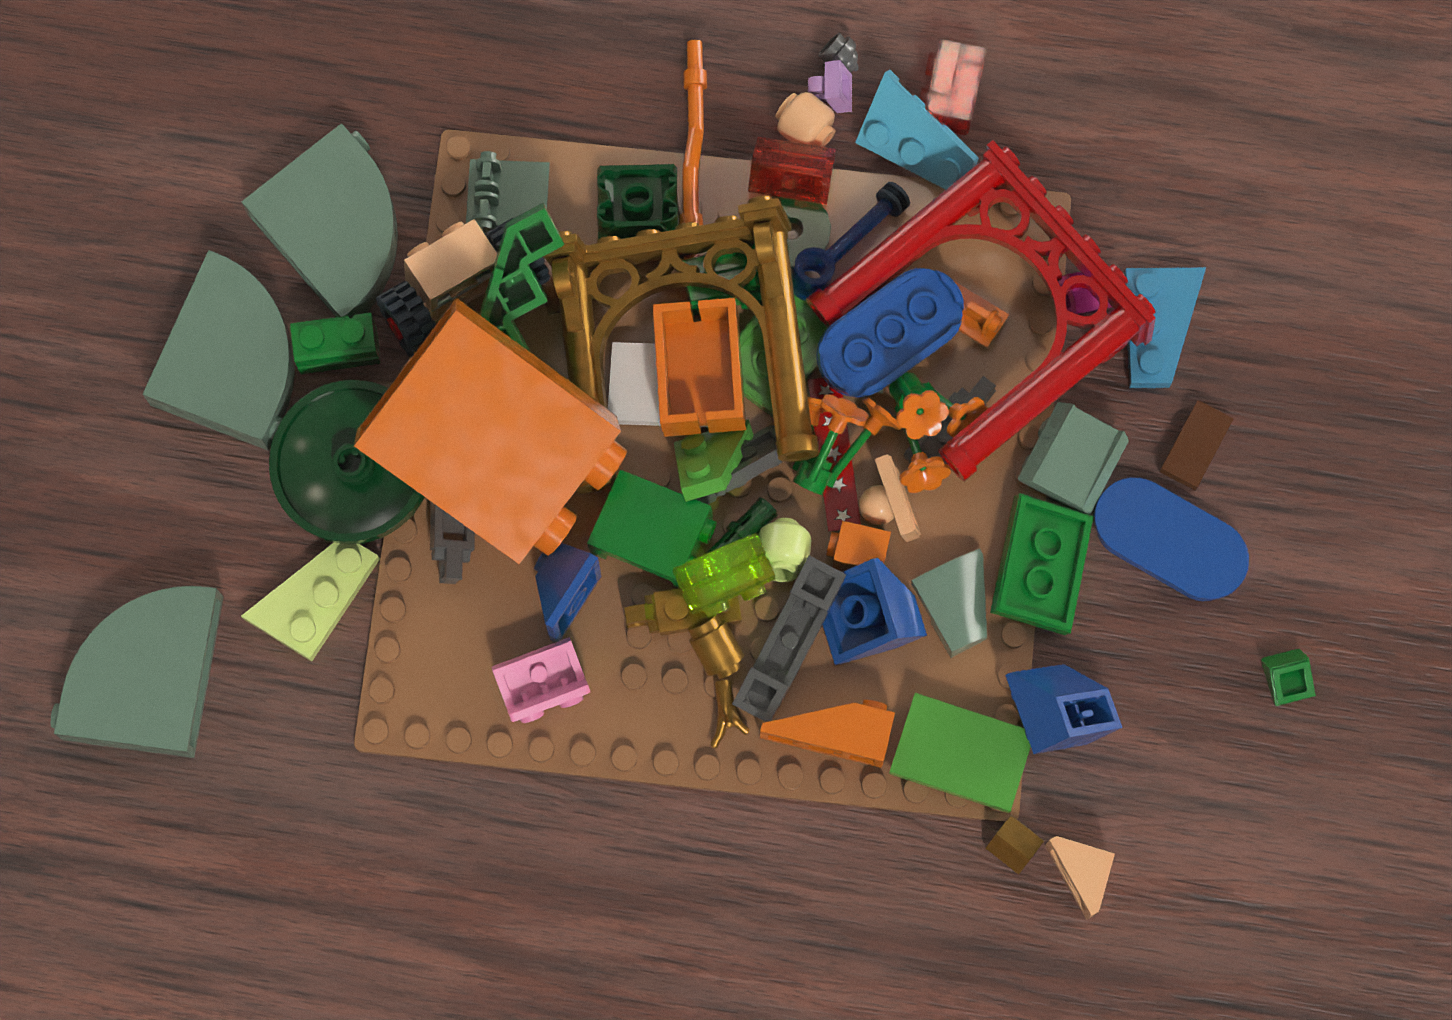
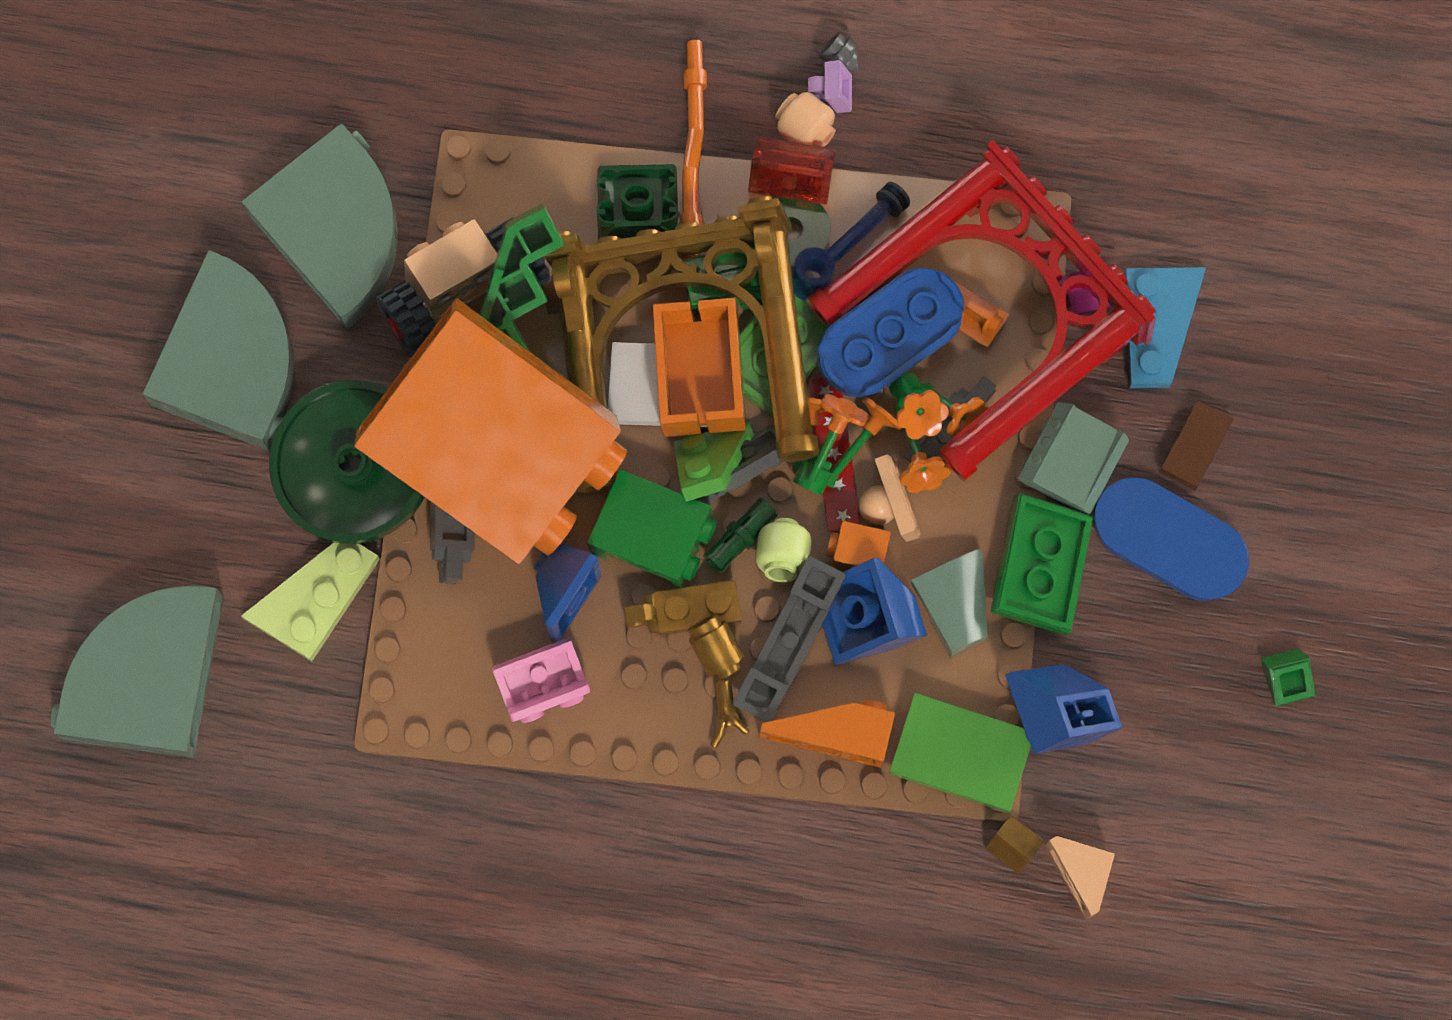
(335, 343): green brick -> none
(504, 189): sand green hinge -> none
(725, 574): clear neon green brick -> none
(912, 137): medium azure wing -> none
(953, 84): clear red brick -> none

